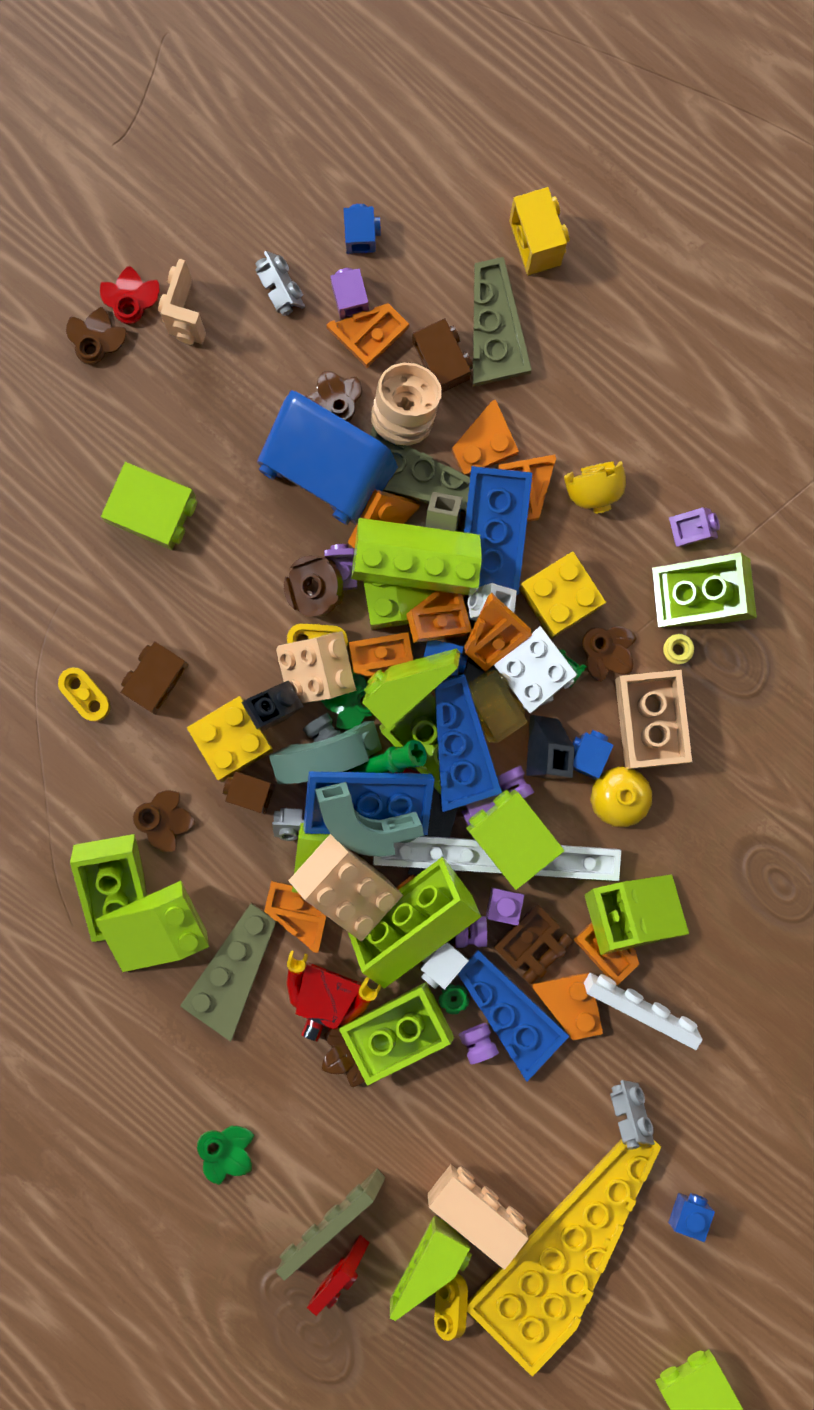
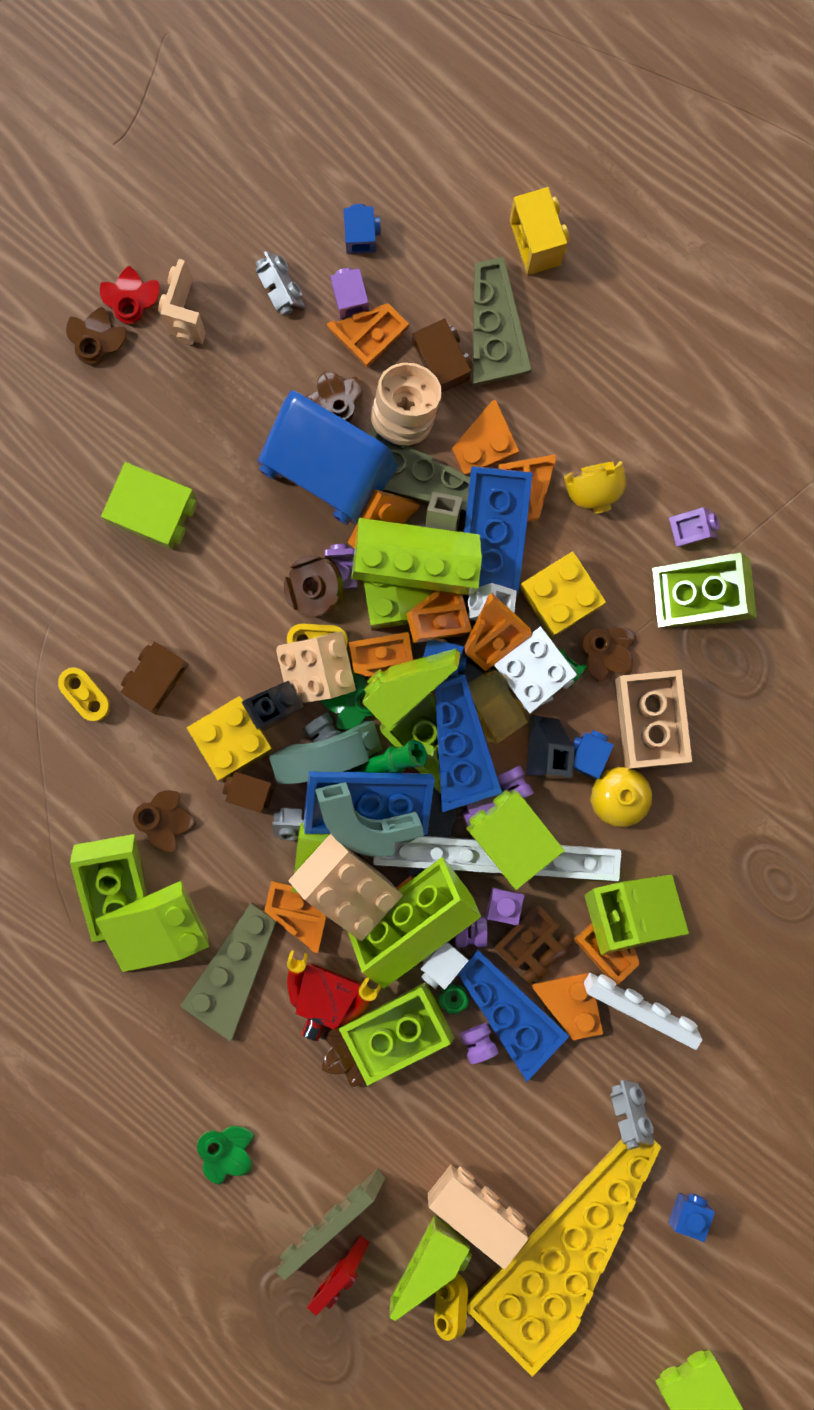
(685, 642): light yellow plate -> none

